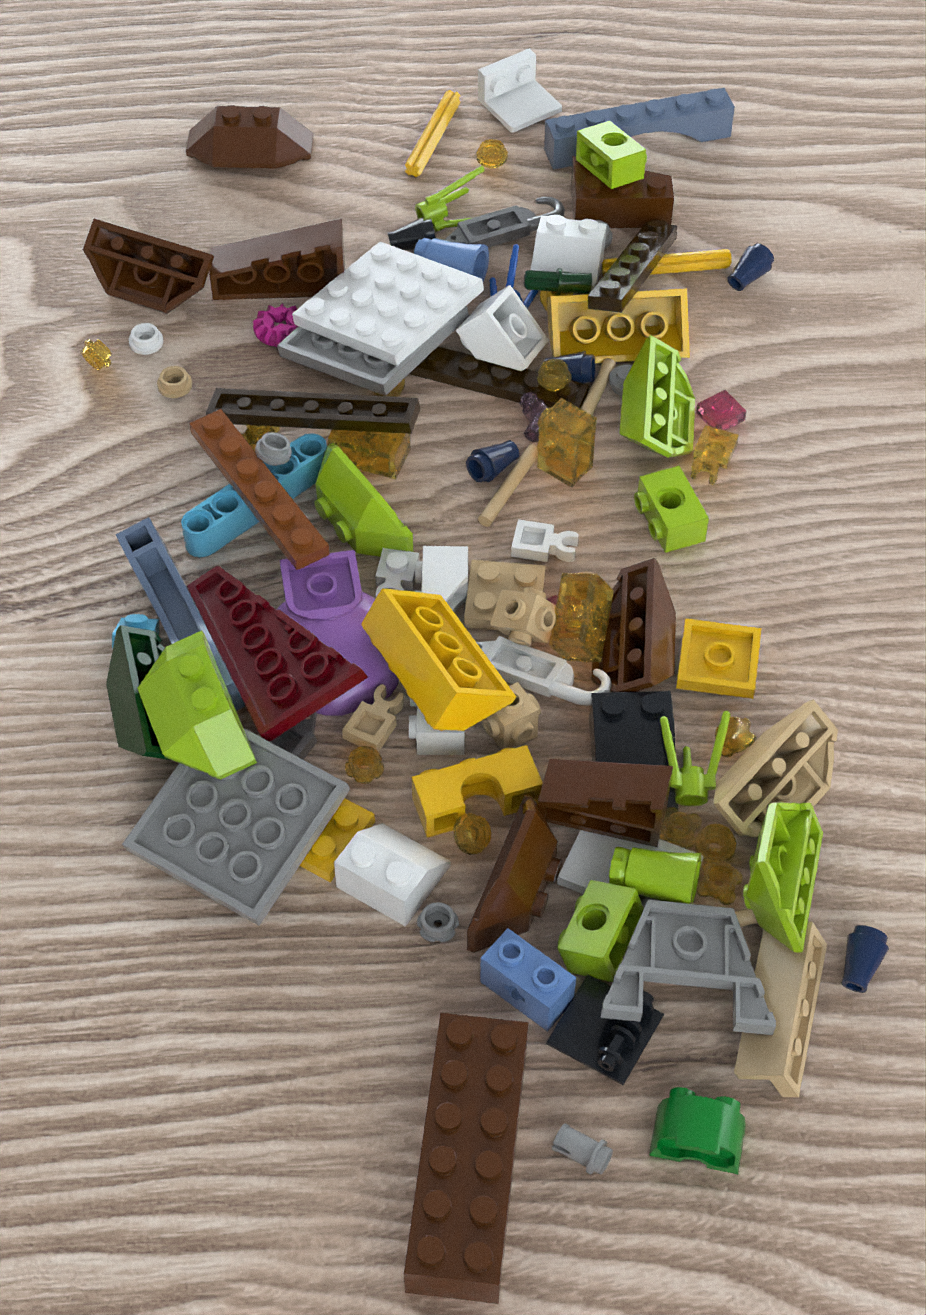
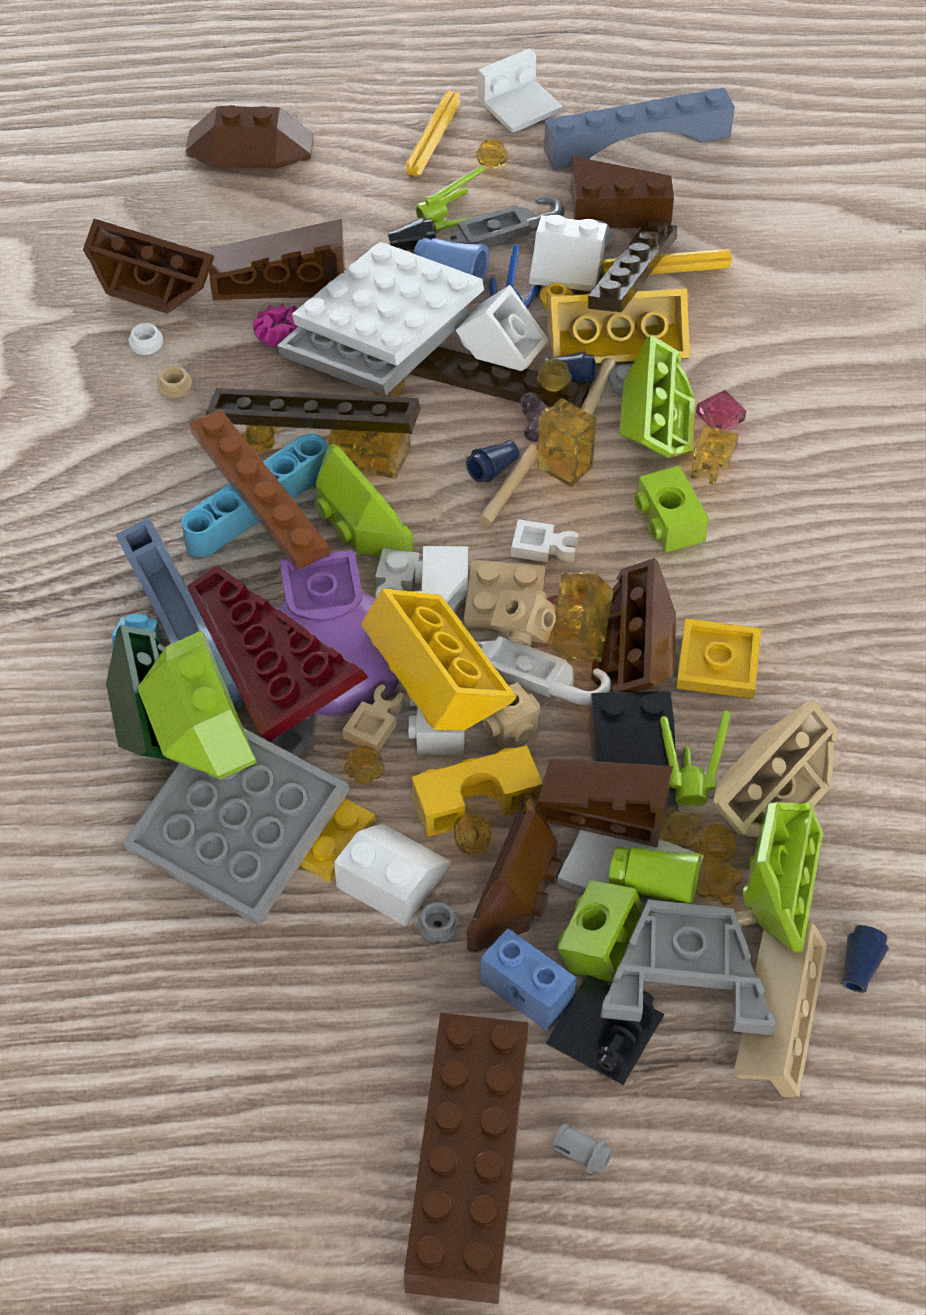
(96, 354): clear yellow plate -> none
(273, 449): light grey plate -> none
(558, 281): dark green axle -> none
(610, 154): lime brick -> none
(699, 1130): green cylinder -> none
(737, 736): clear yellow plate -> none
(752, 265): dark blue cone -> none

